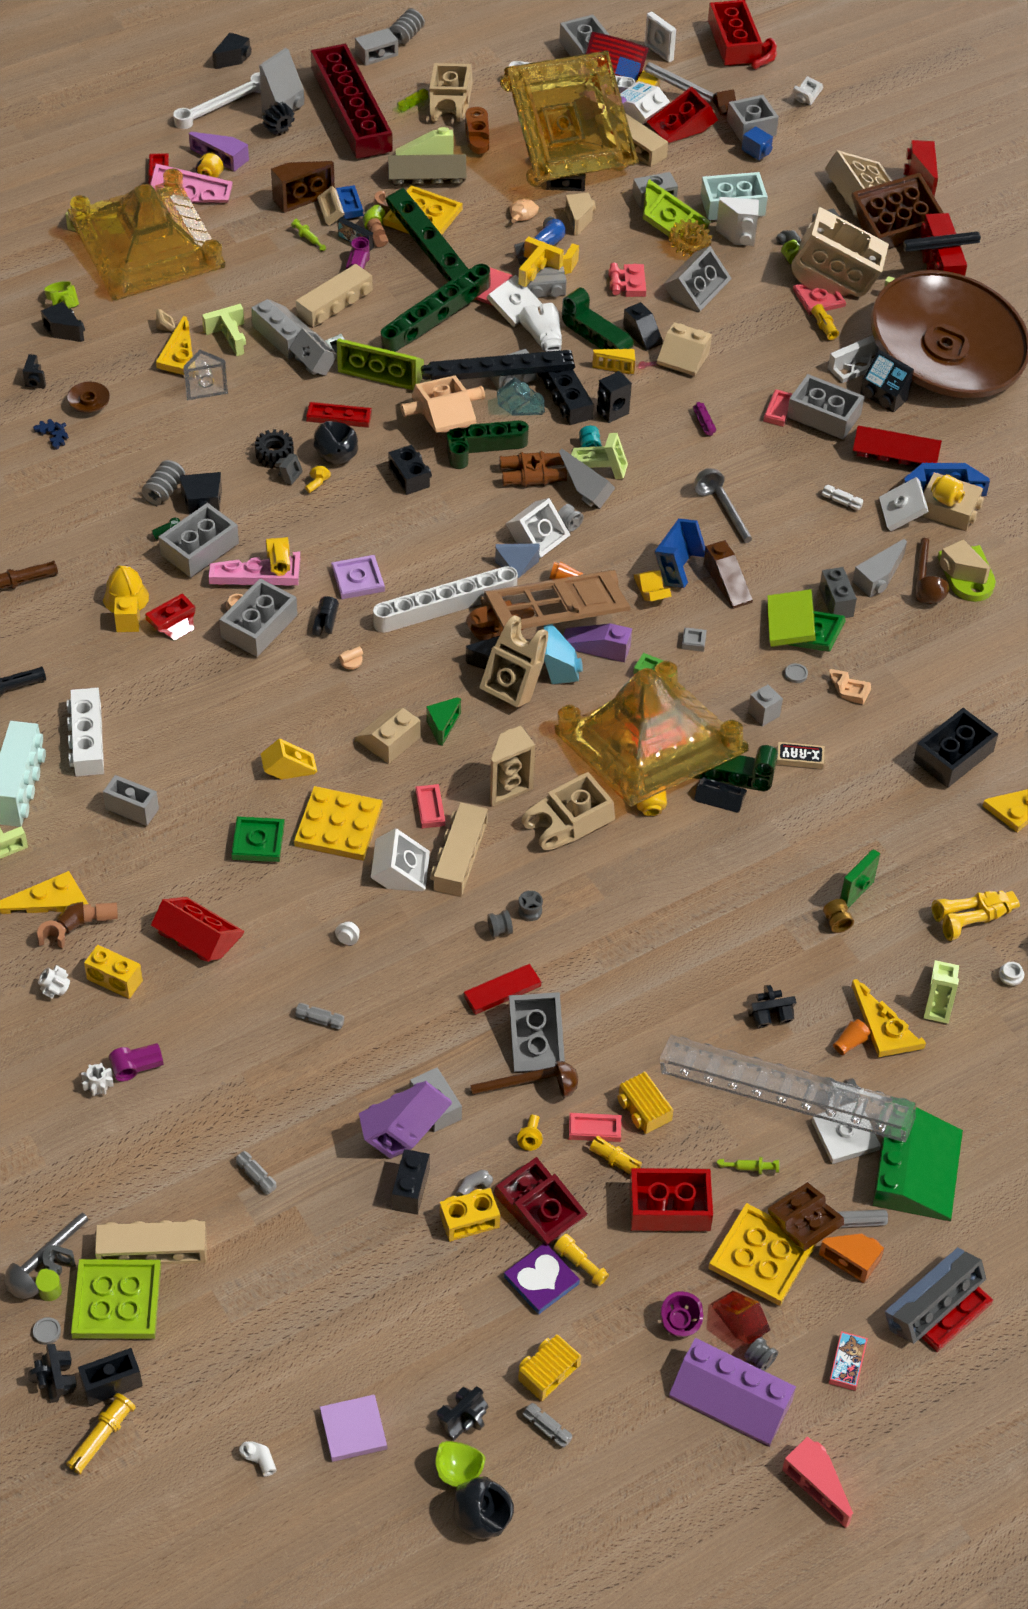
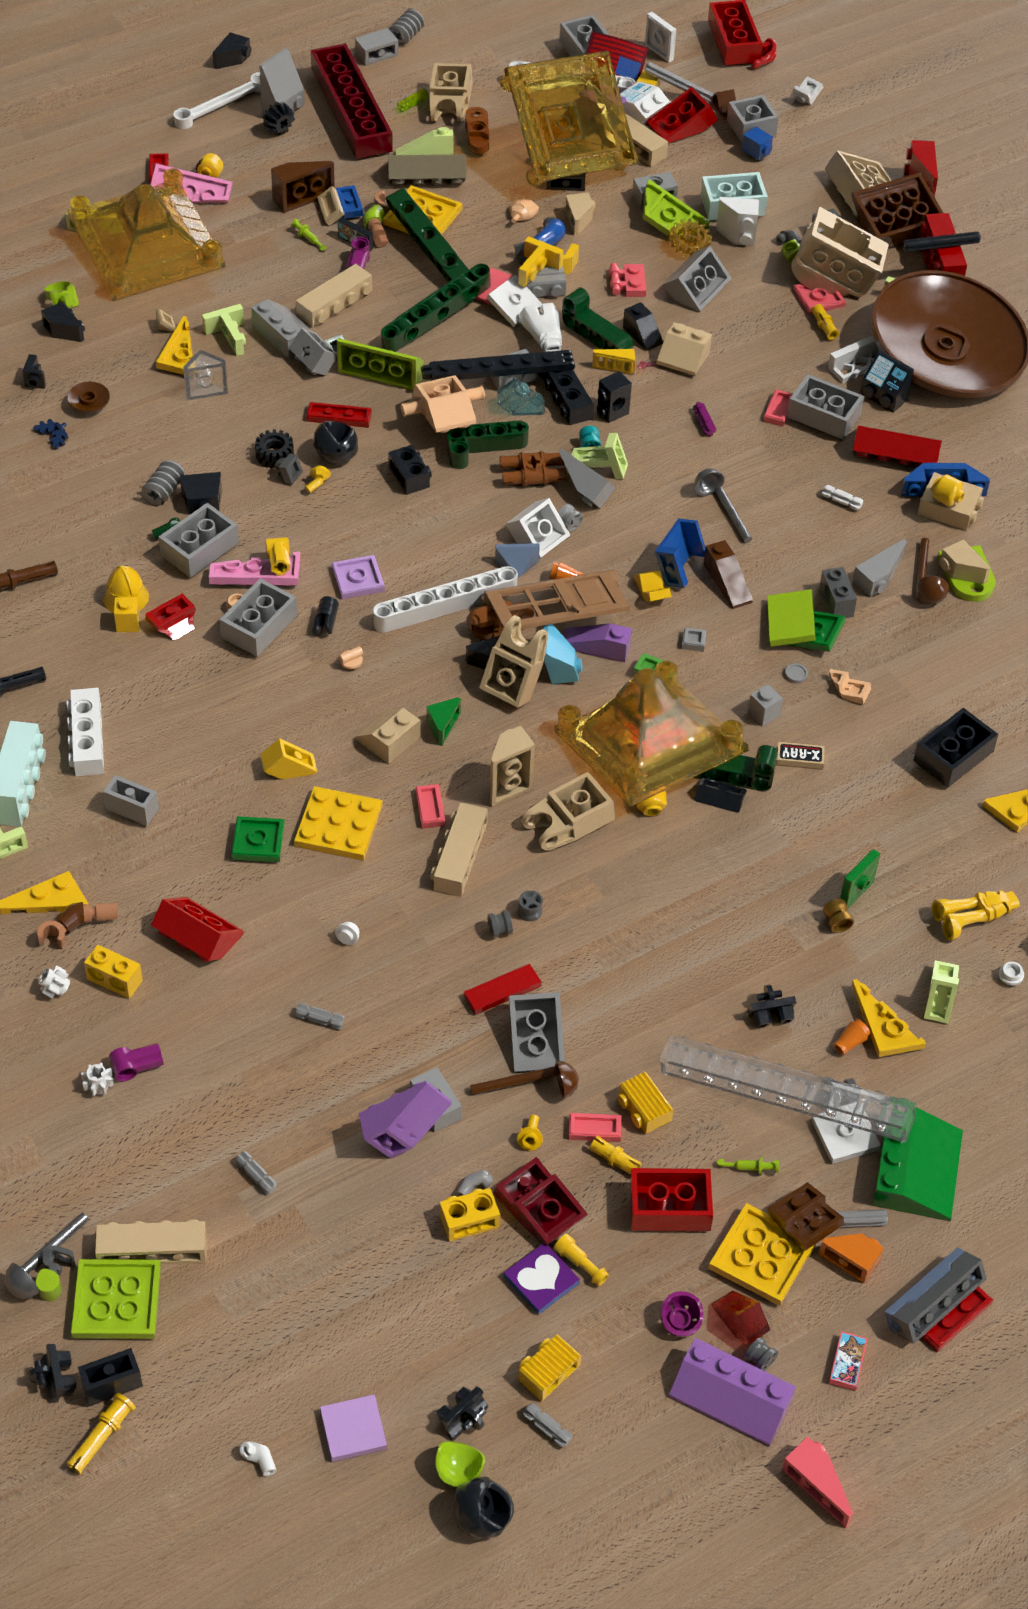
(46, 1331): light grey piece -> none
(230, 150): medium lavender slope -> none
(400, 862): white slope -> none
(410, 1181): black brick -> none
(903, 504): white plate -> none

